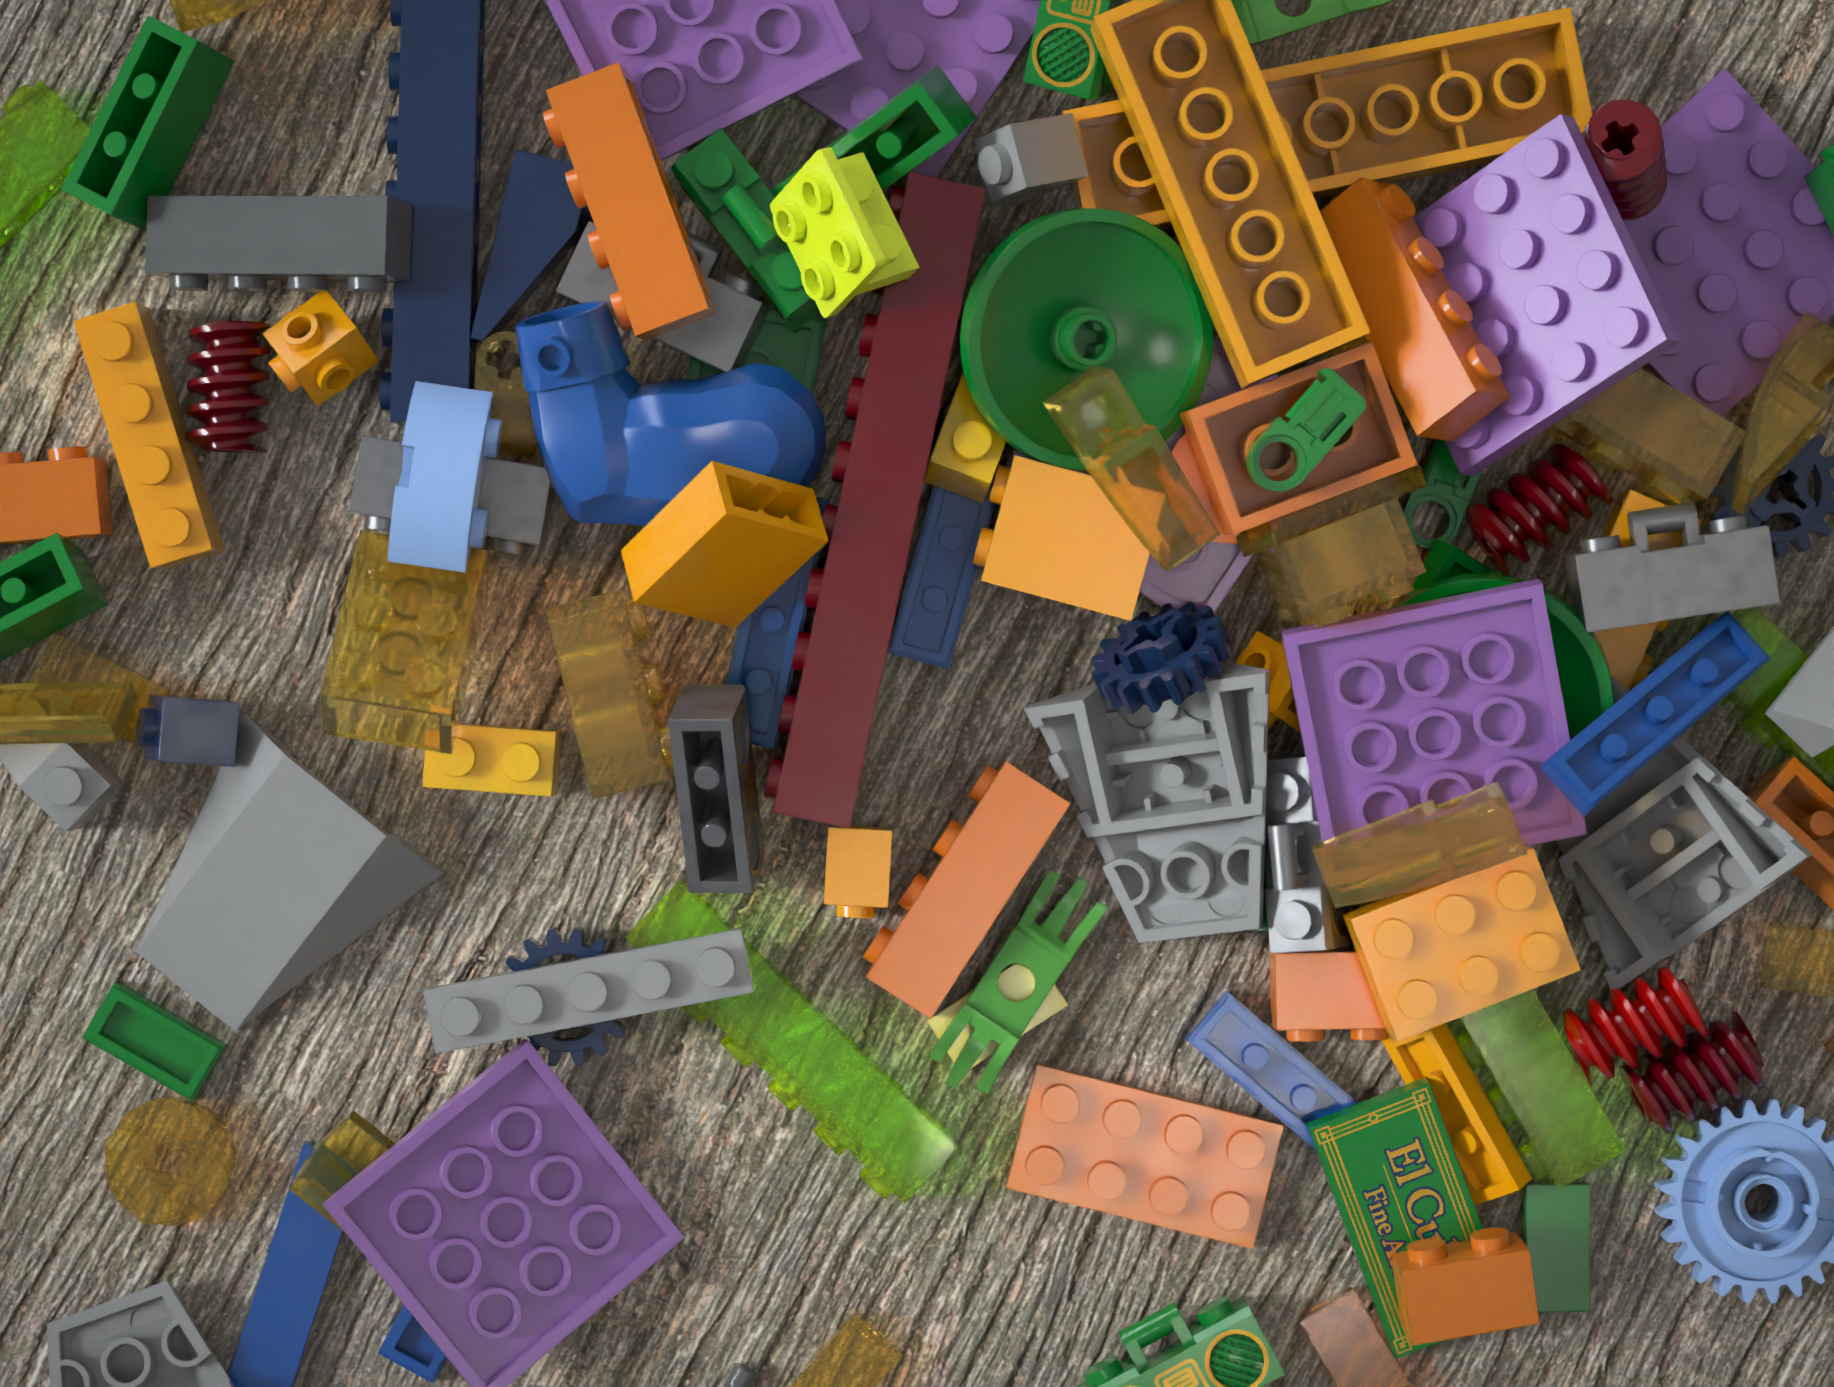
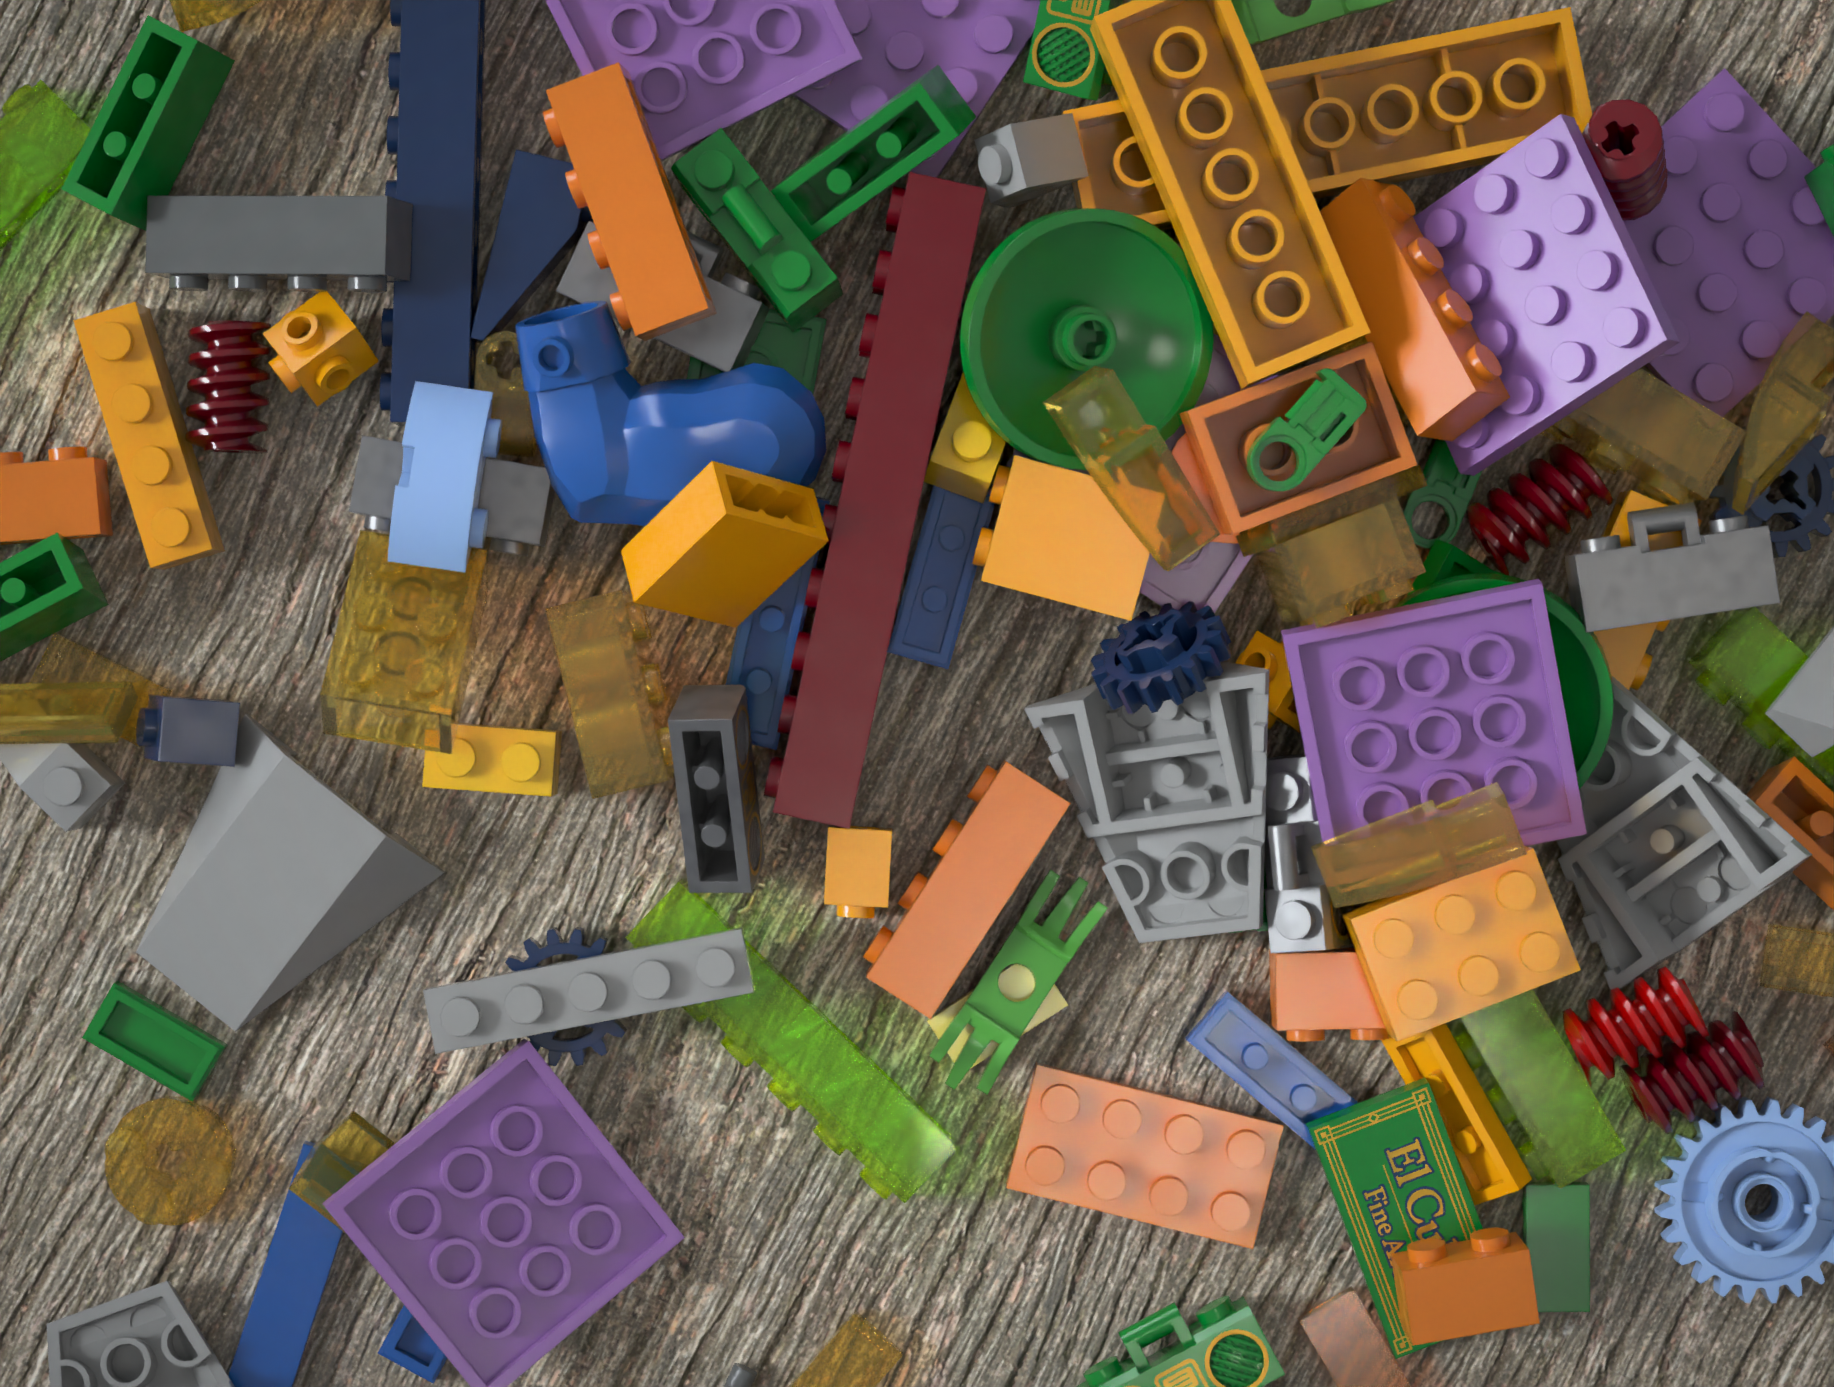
(841, 230): neon yellow bracket -> none
(1655, 713): blue tile -> none

